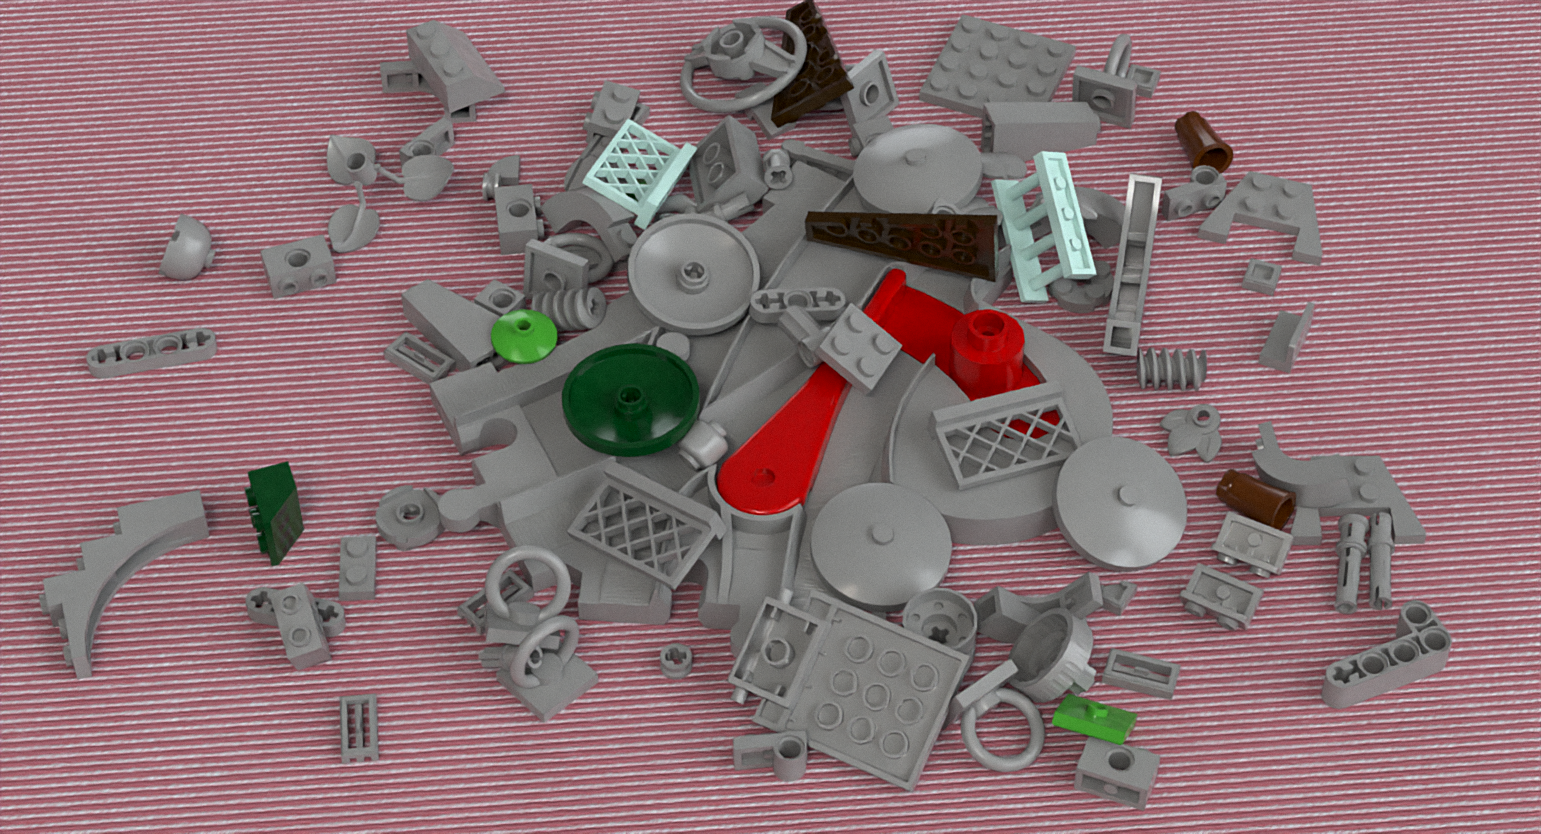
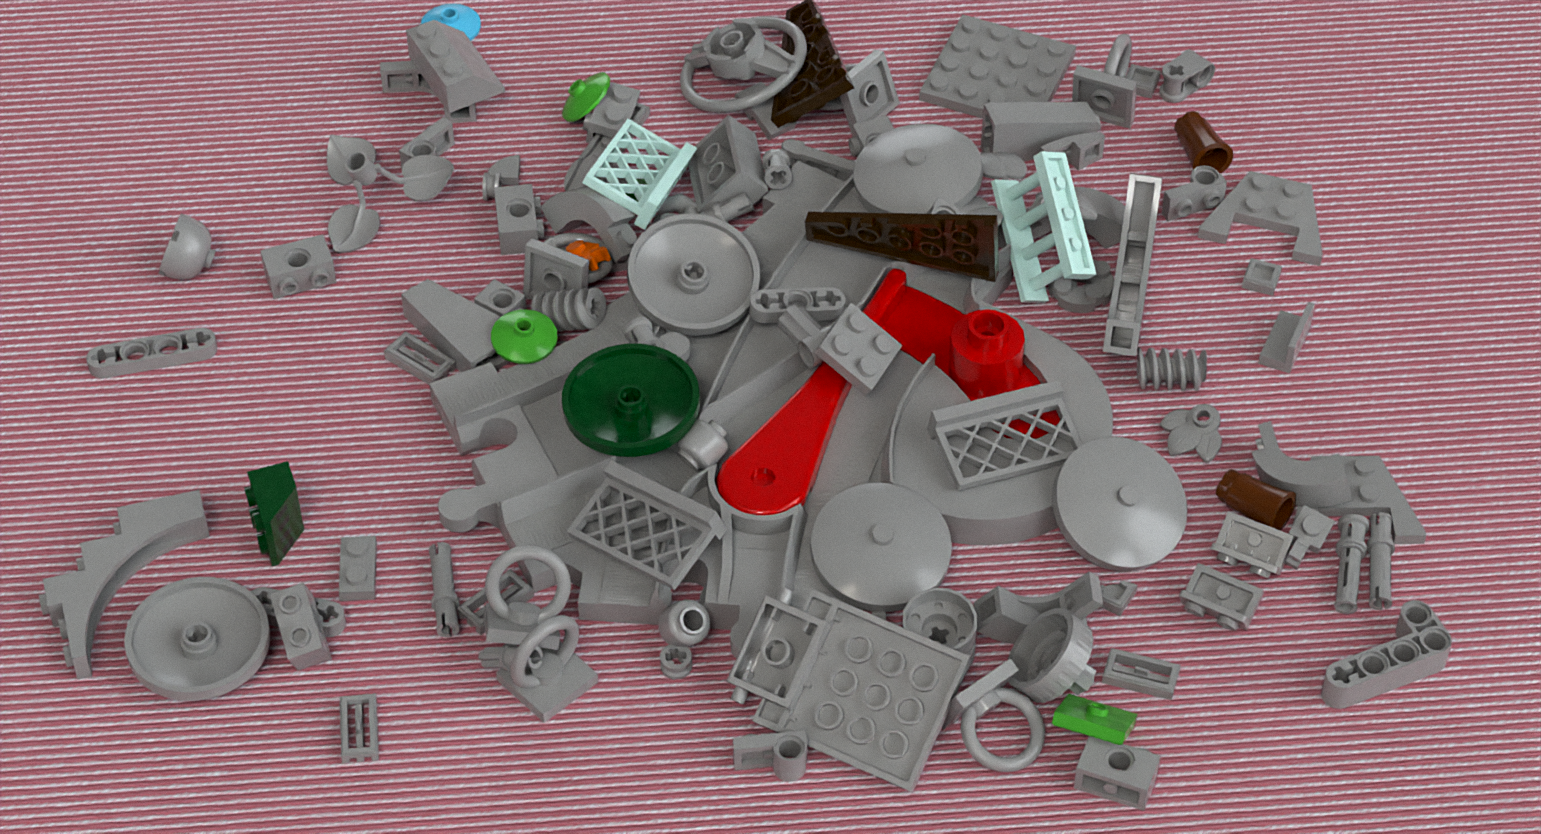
(197, 638): none -> light grey dish
(414, 532): light grey plate -> none
(444, 599): none -> light grey pin
(456, 16): none -> medium azure dish
(585, 96): none -> bright green dish
(589, 251): none -> orange plate
(643, 332): none -> light grey bush
(684, 623): none -> light grey head
(1079, 149): none -> light grey slope
(1185, 76): none -> light grey piece
(1310, 533): none -> light grey plate

